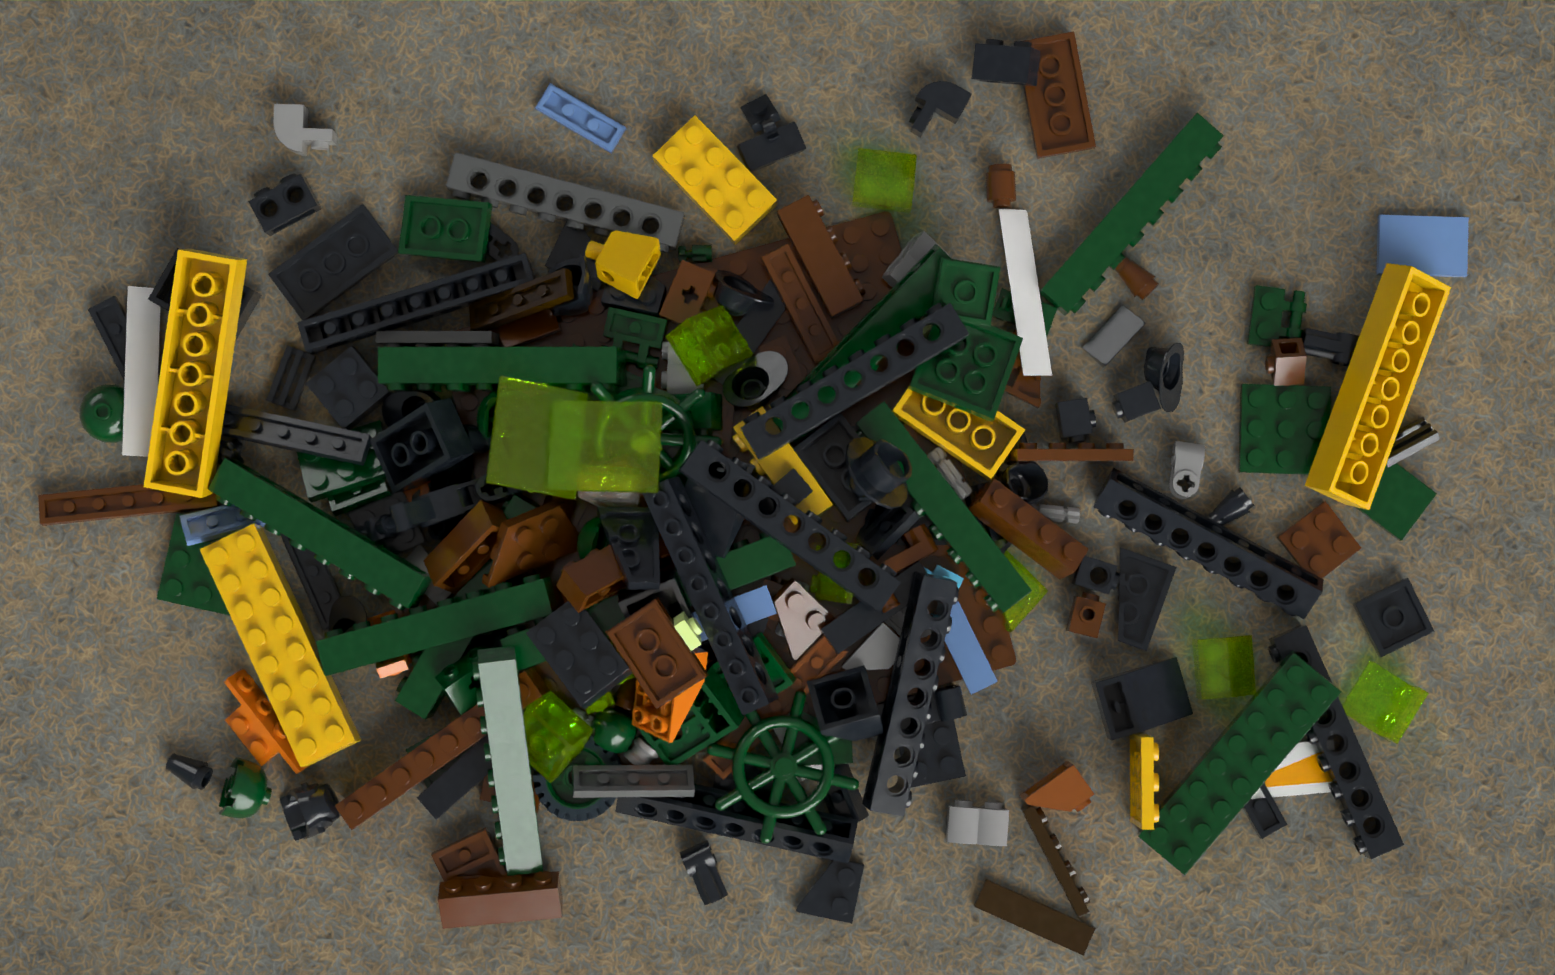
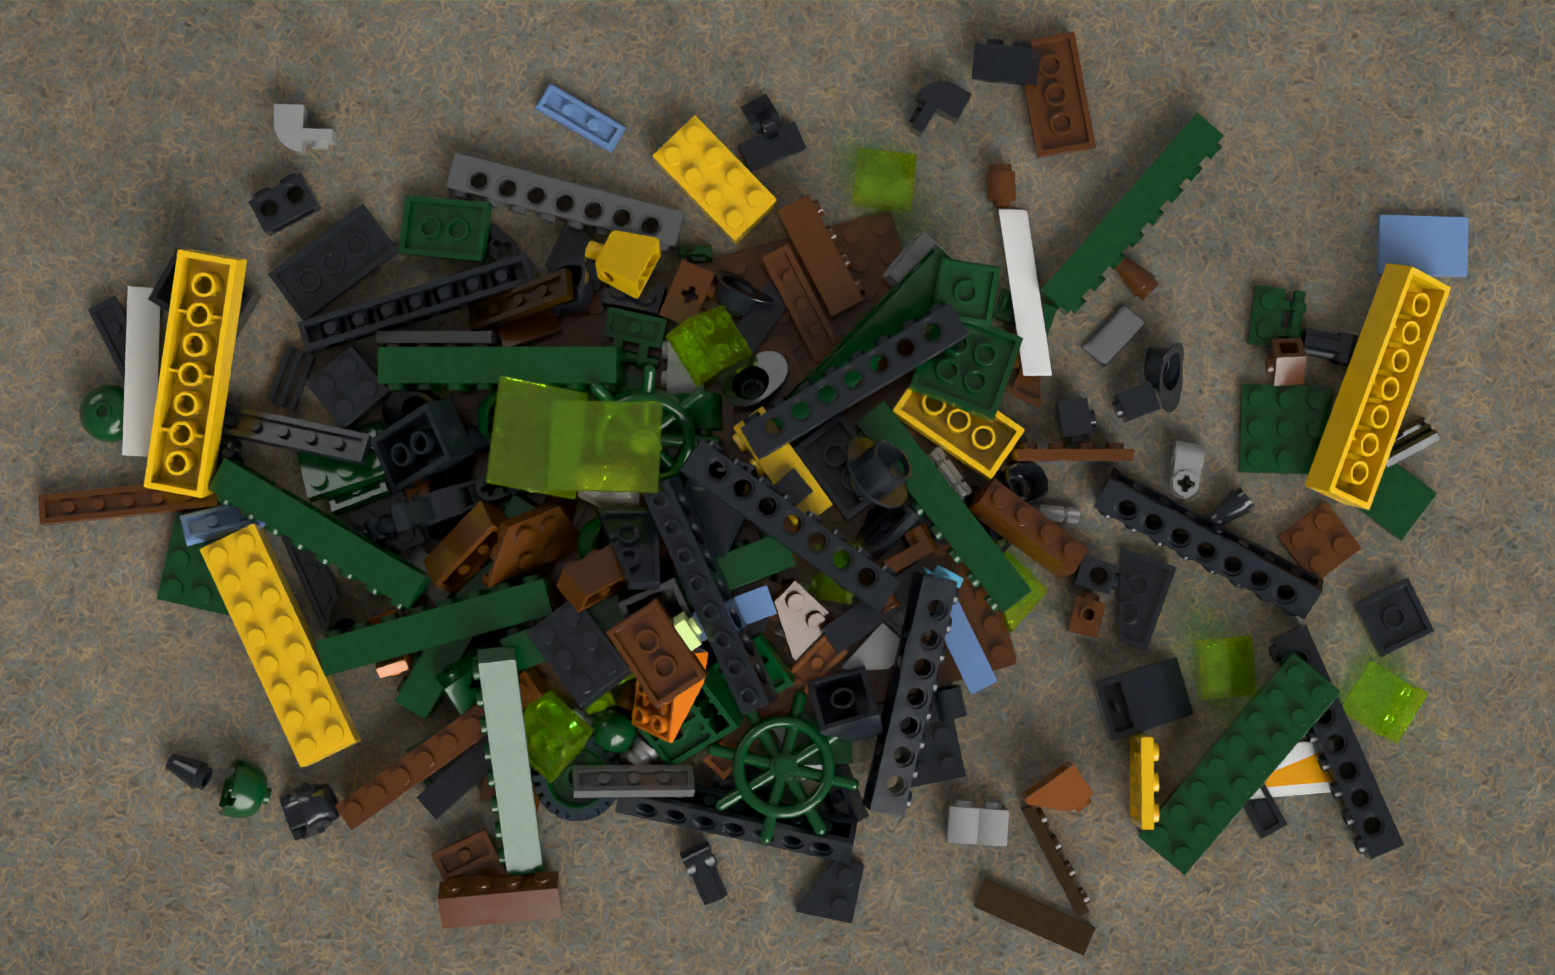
(257, 722): orange bracket -> none

